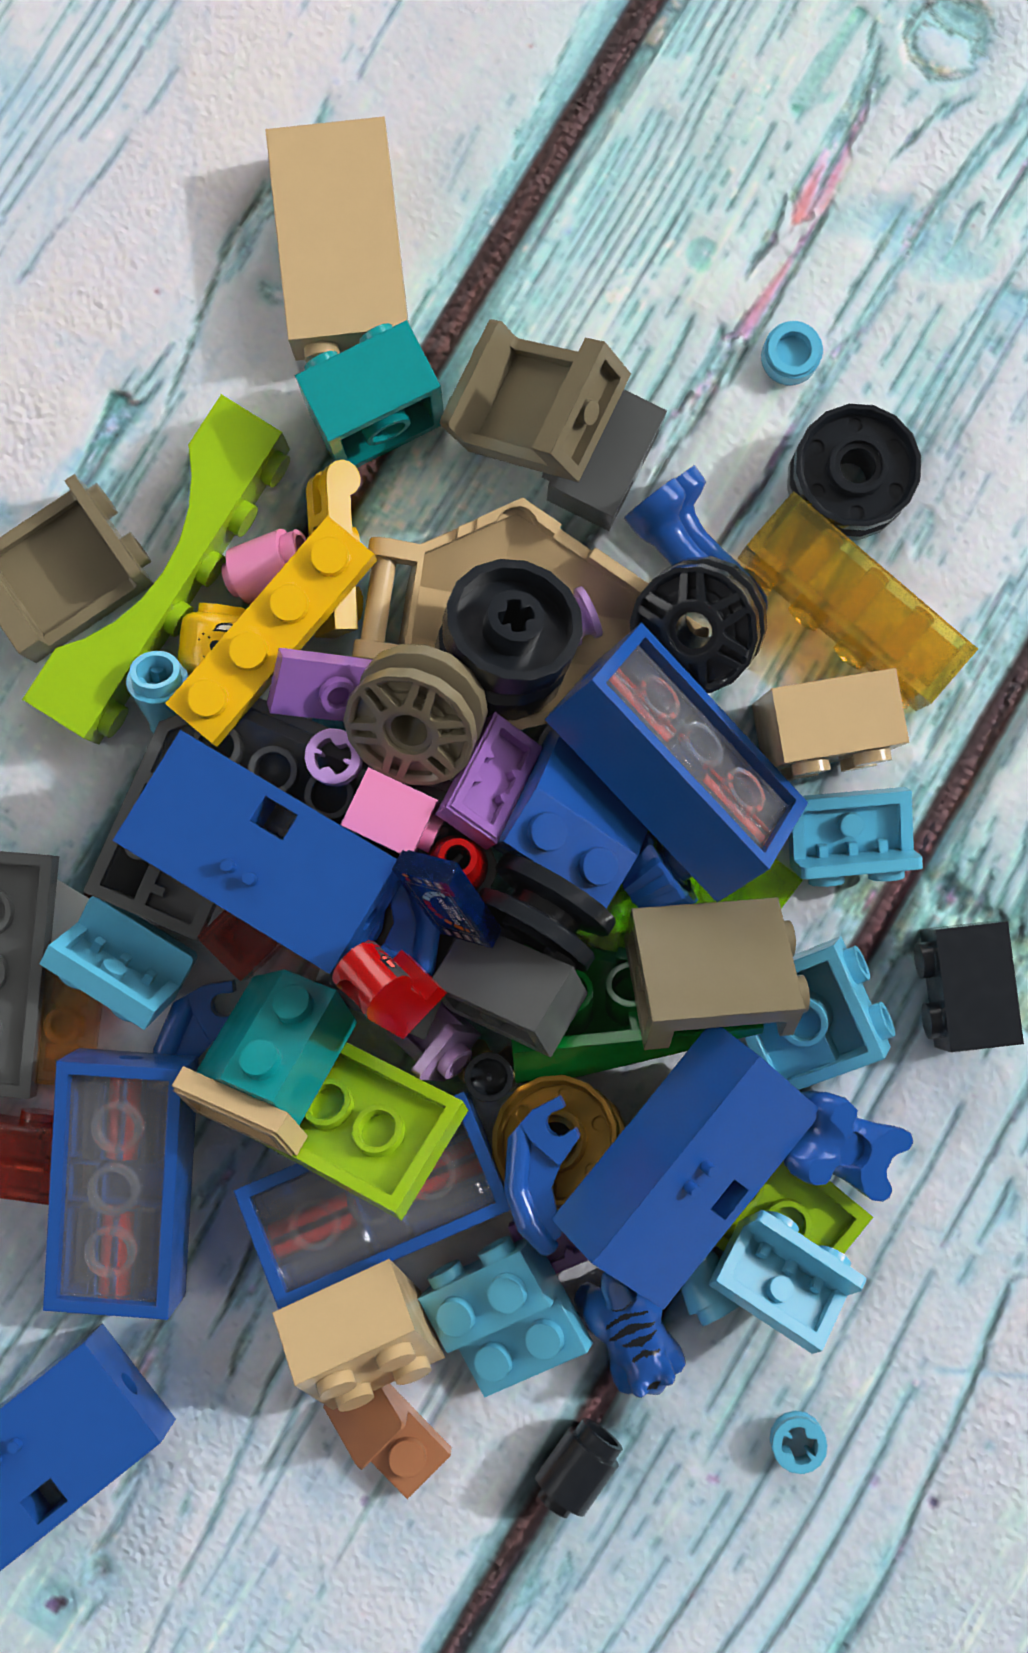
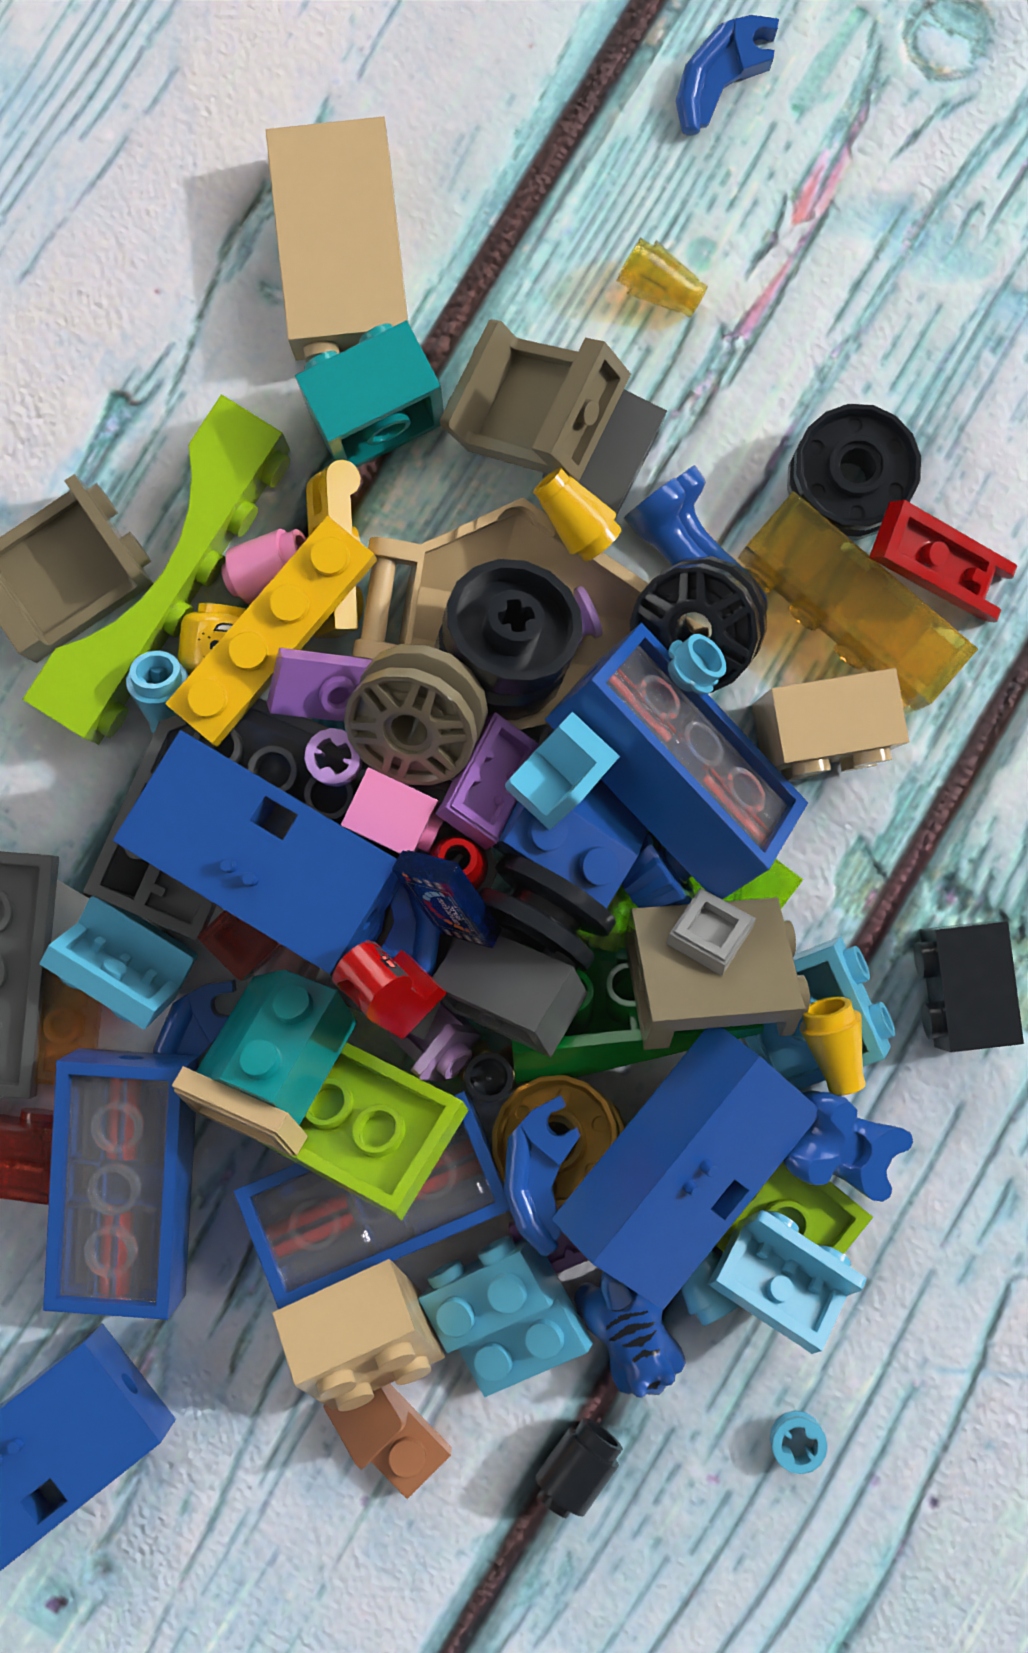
(561, 771): none -> medium azure panel
(577, 515): none -> yellow cone
(661, 278): none -> clear yellow cone
(696, 664): none -> medium azure plate
(711, 931): none -> light grey tile
(720, 61): none -> blue piece
(791, 353): medium azure tile -> none
(835, 1041): none -> yellow cone
(854, 836): medium azure bracket -> none
(939, 558): none -> red hinge

